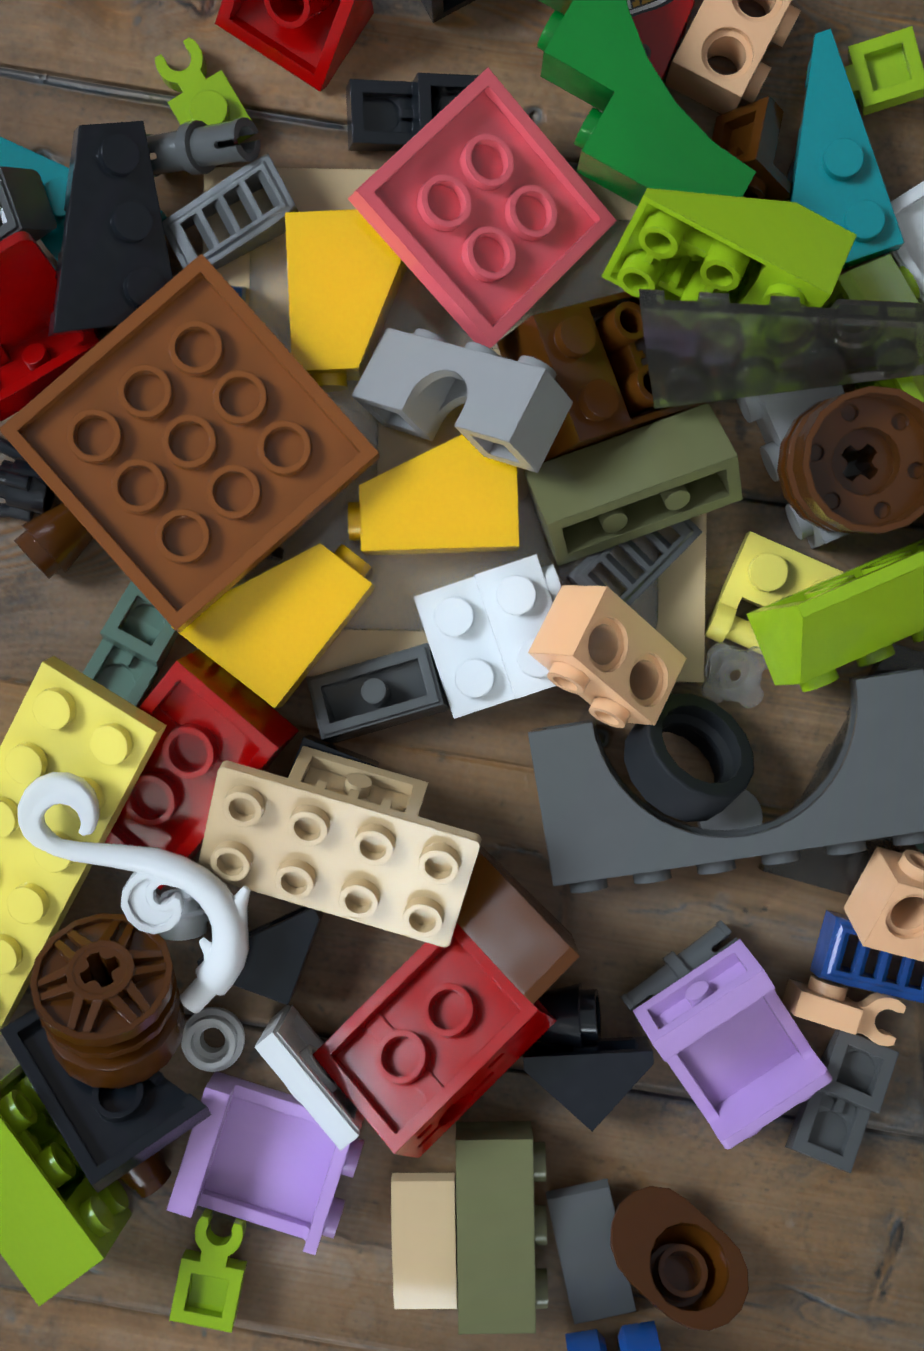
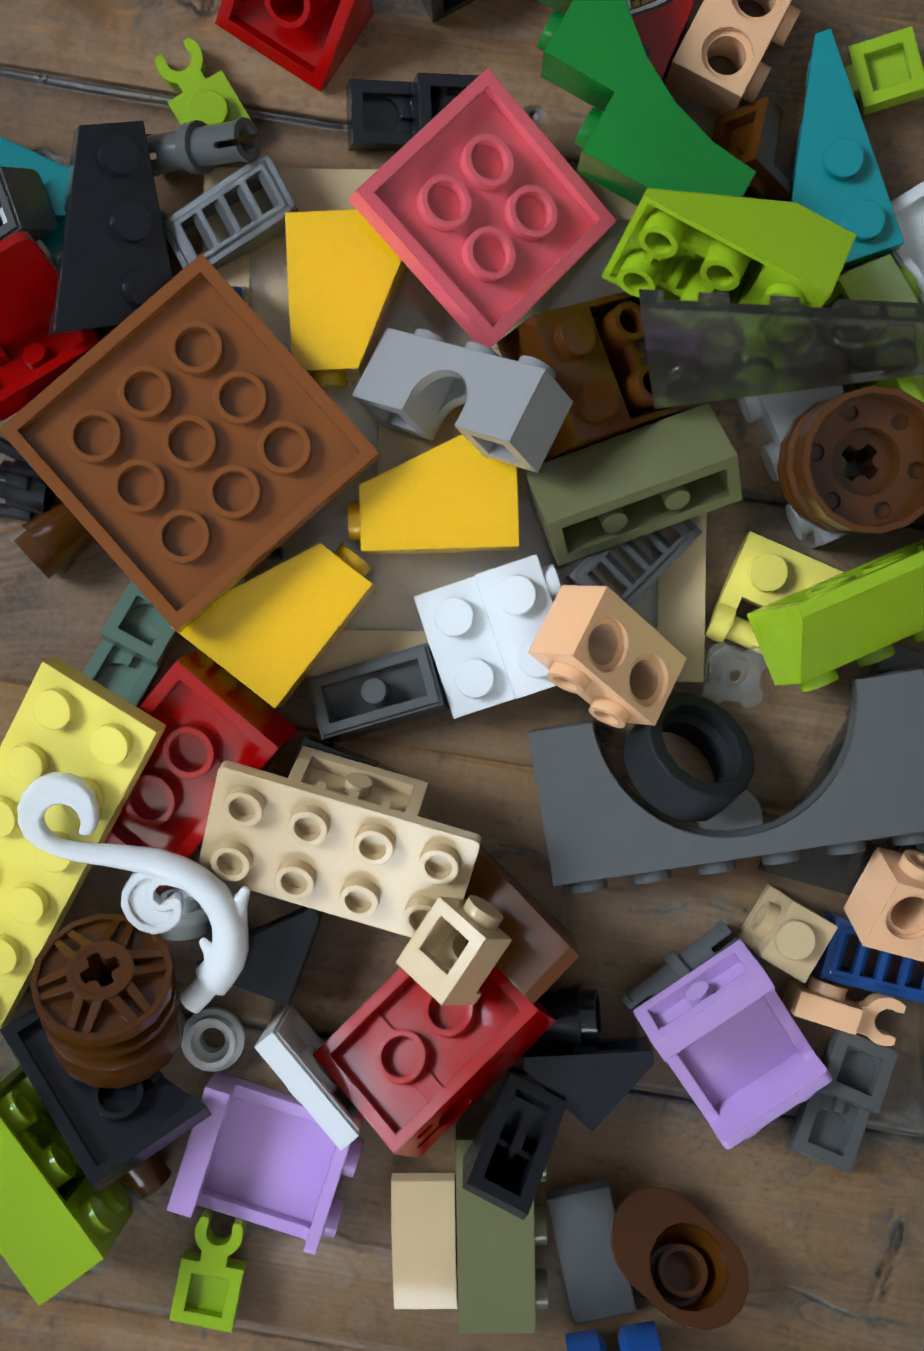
(439, 952): none -> tan brick
(513, 1145): none -> black slope
(786, 933): none -> tan brick

